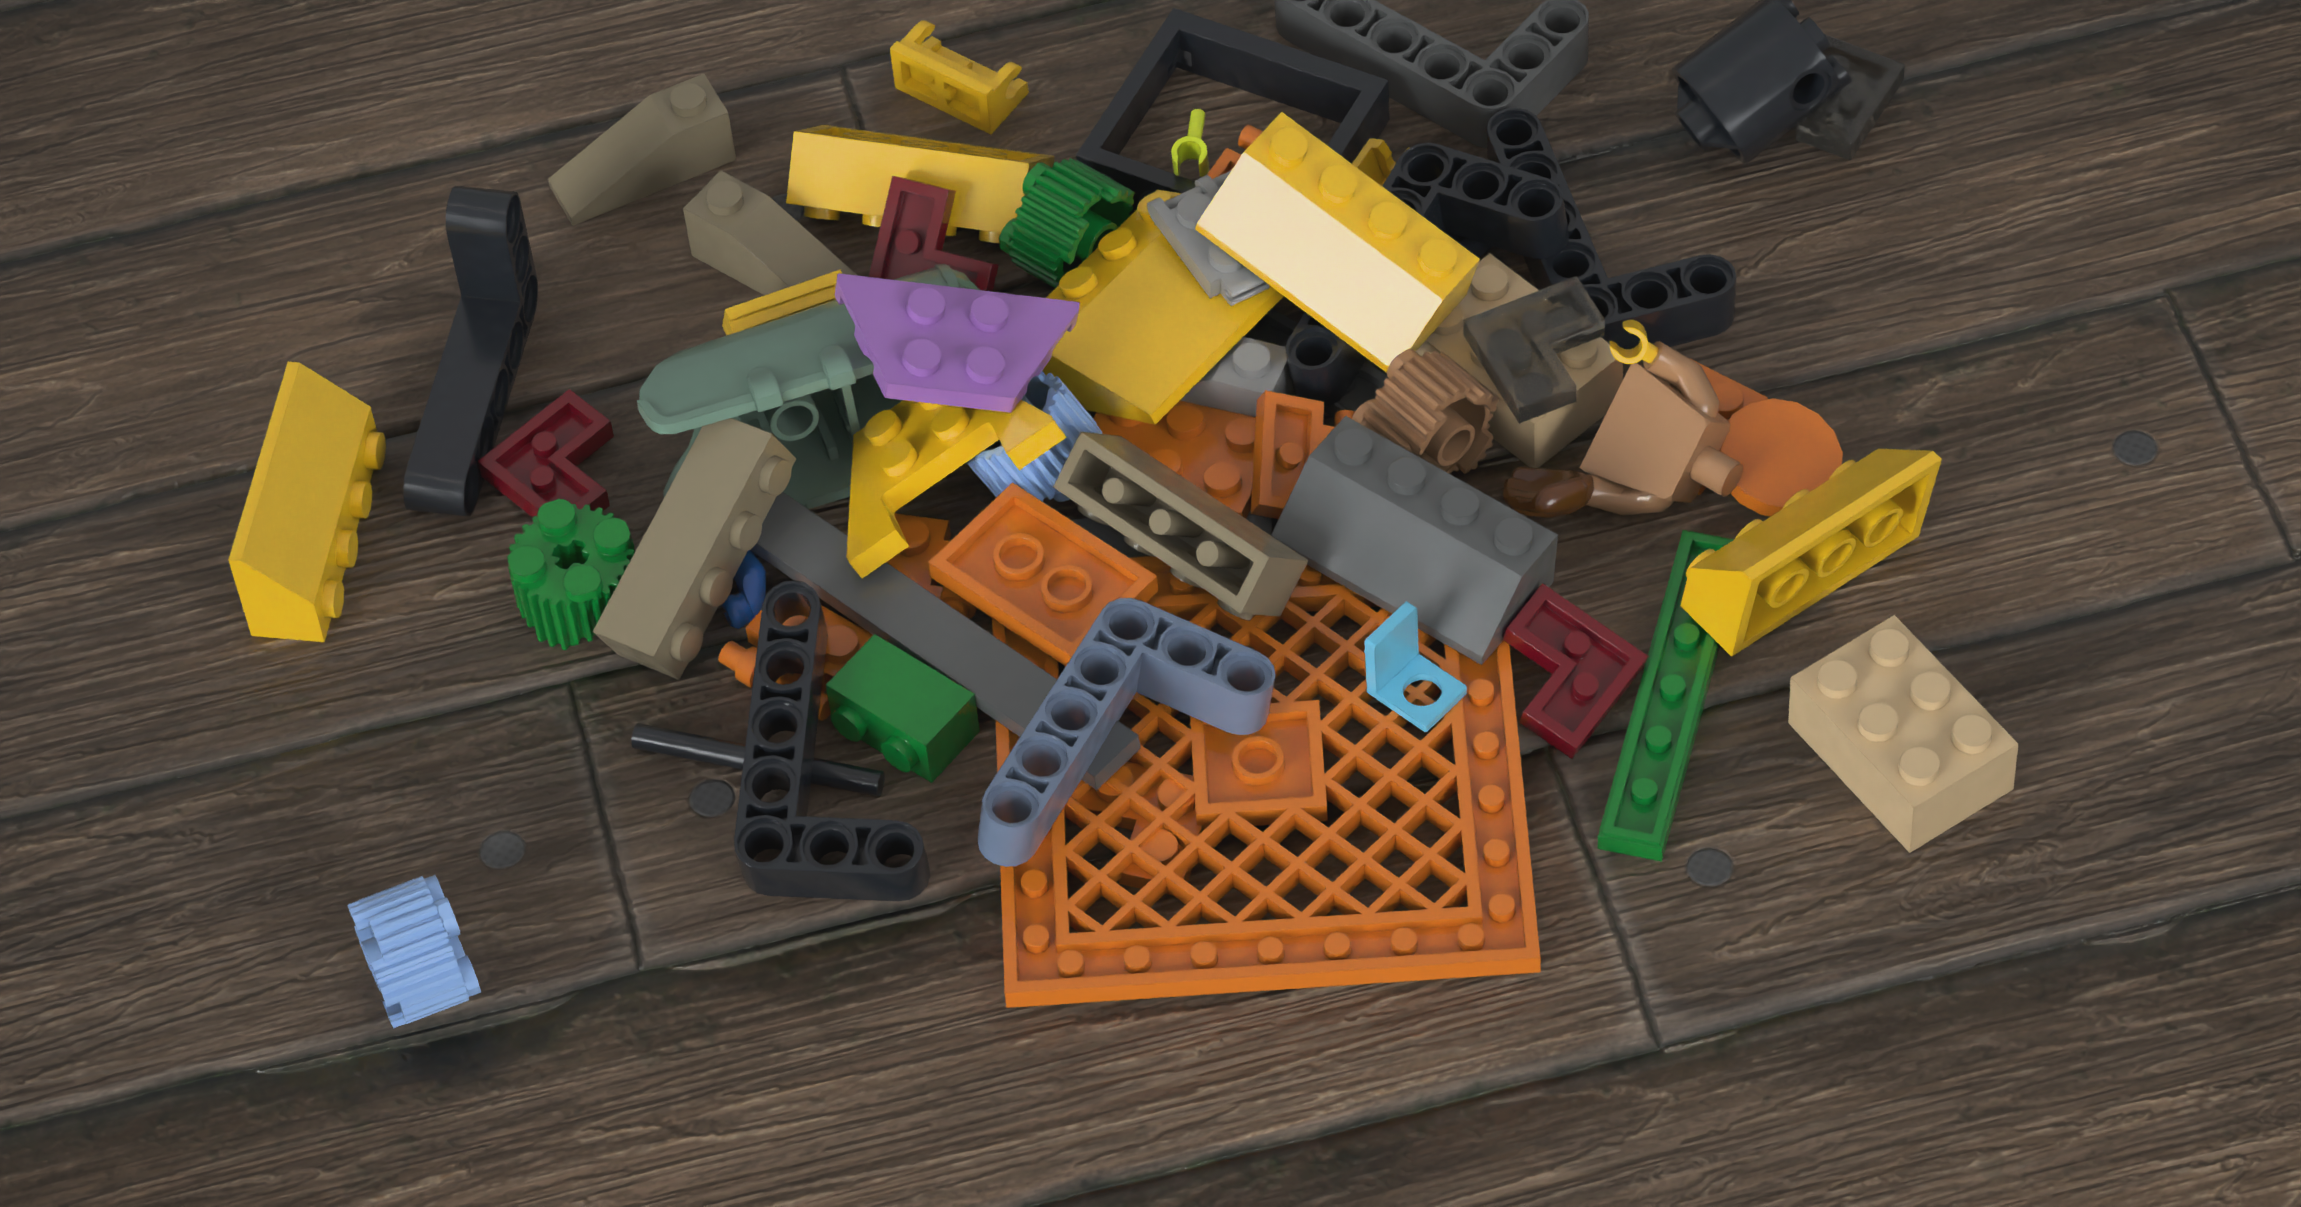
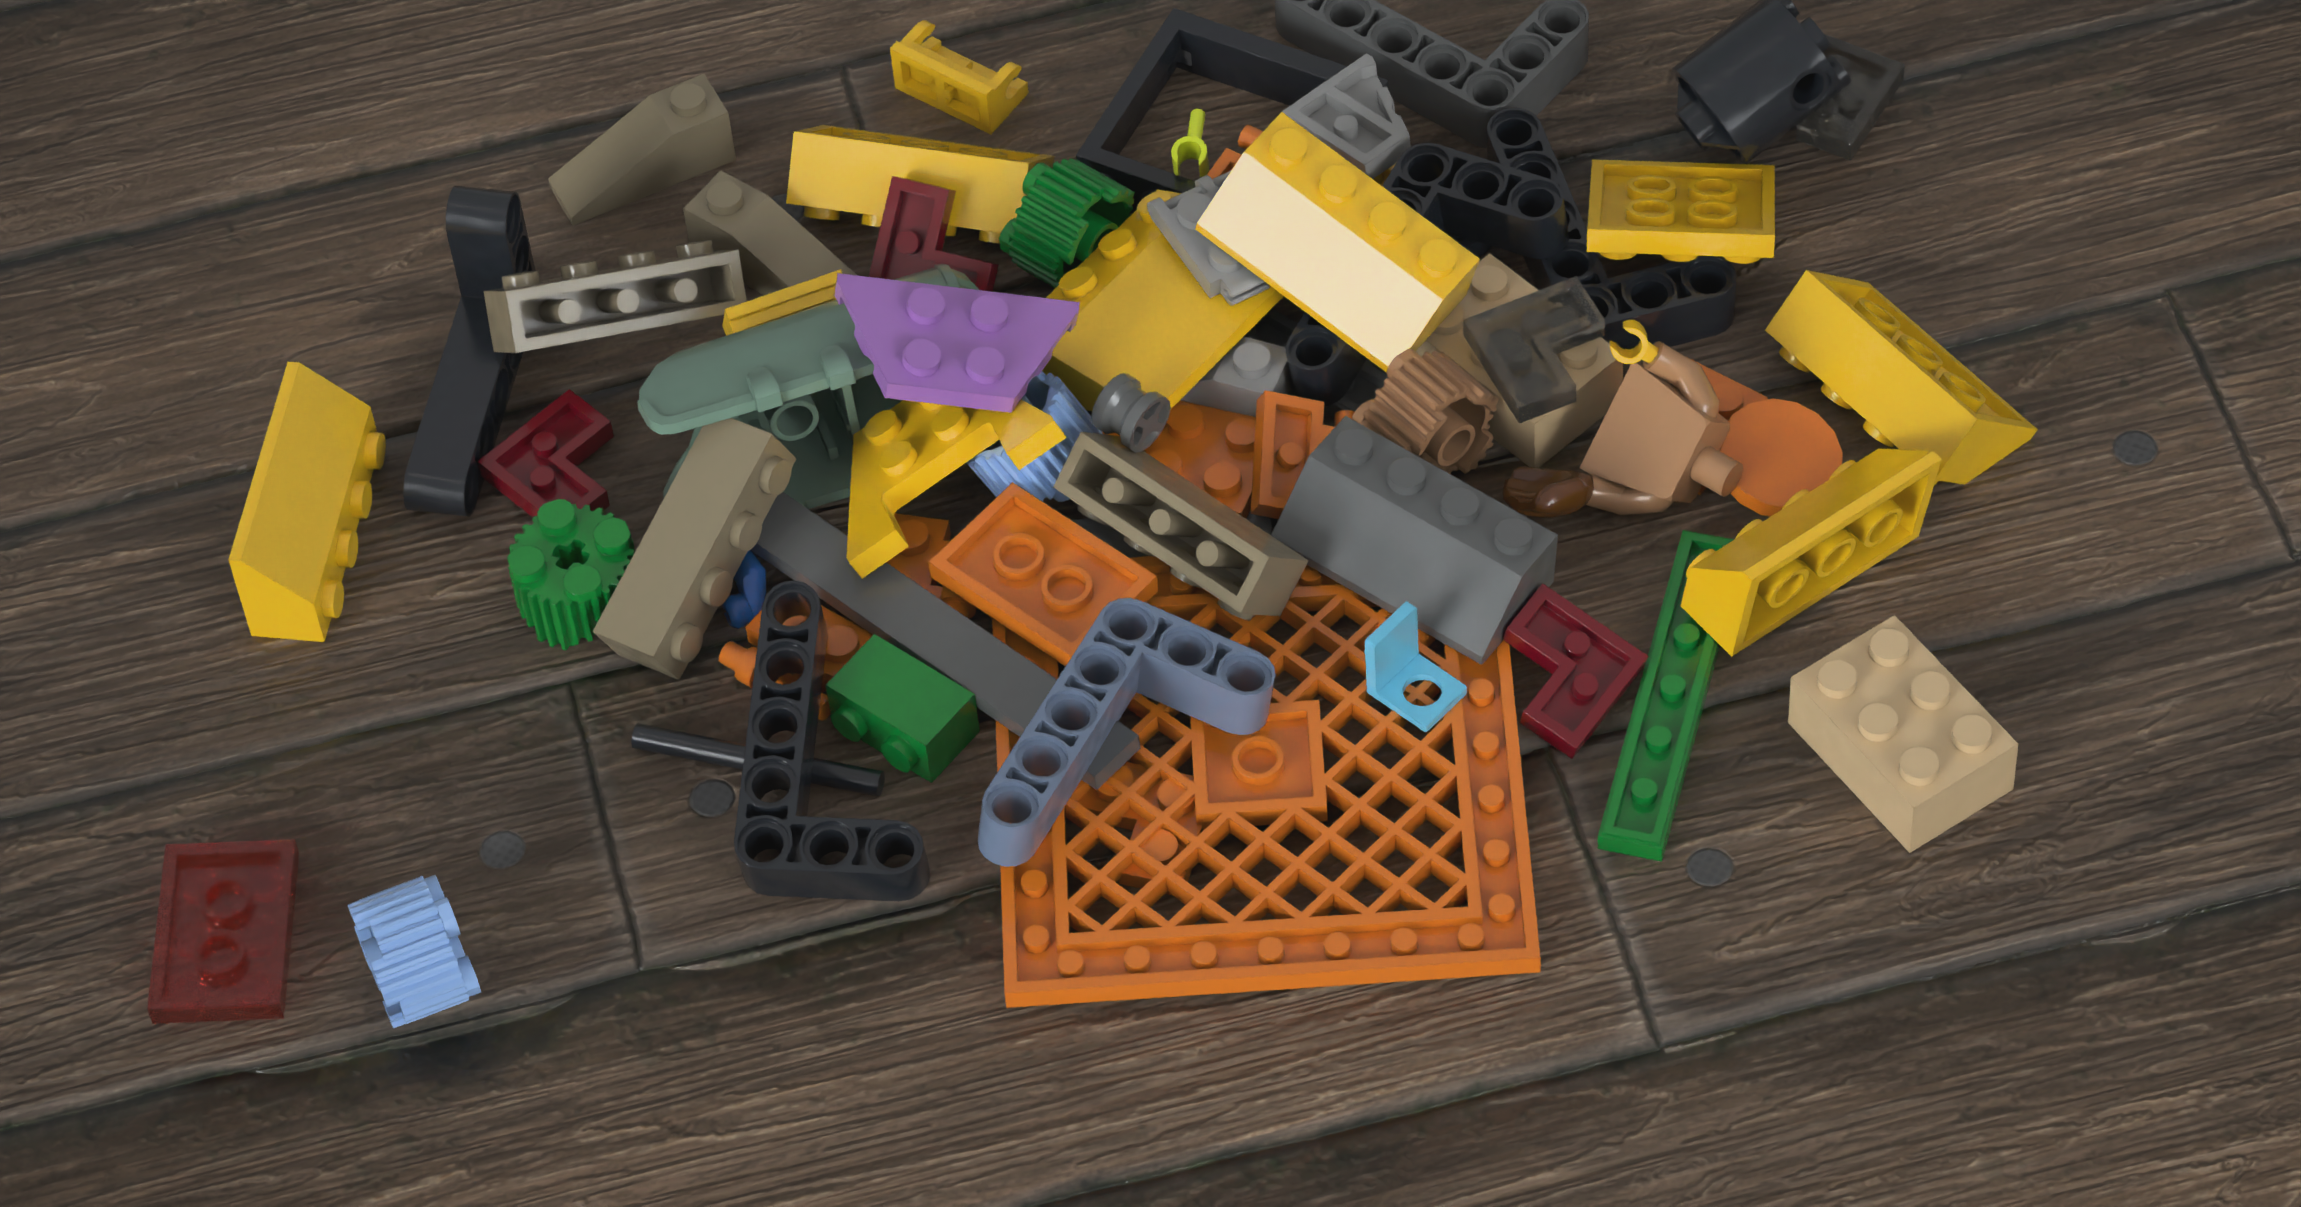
(223, 931): none -> clear red plate
(614, 300): none -> dark tan brick
(1130, 412): none -> dark grey wheel
(1355, 118): none -> light grey wing
(1681, 210): none -> yellow plate
(1895, 376): none -> yellow slope

